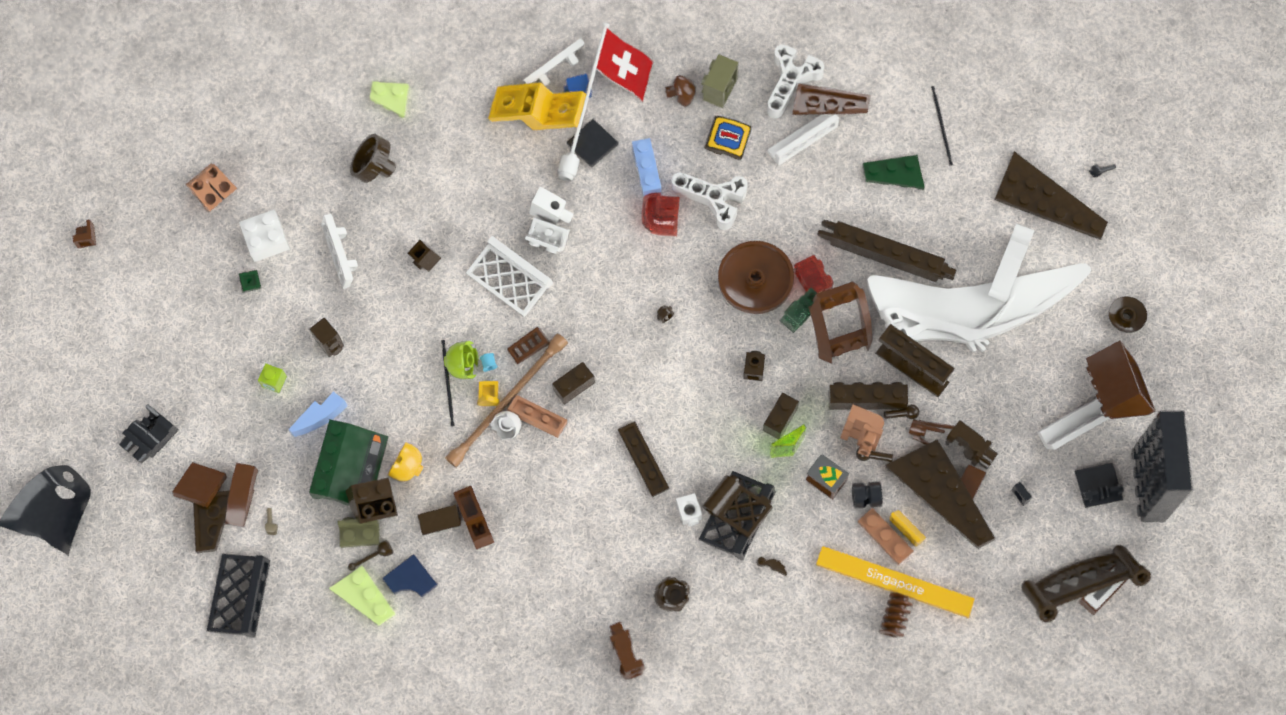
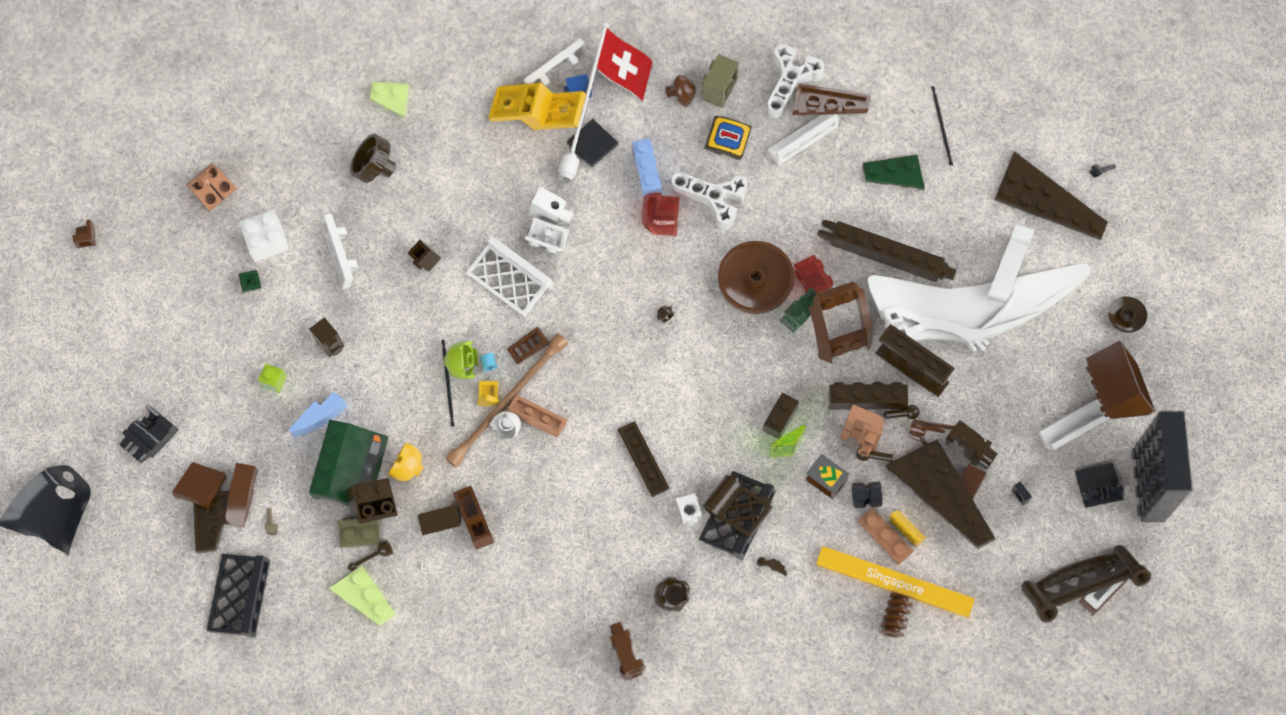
(410, 577): dark blue tile -> none
(573, 383): dark brown brick -> none
(754, 366): dark brown brick -> none

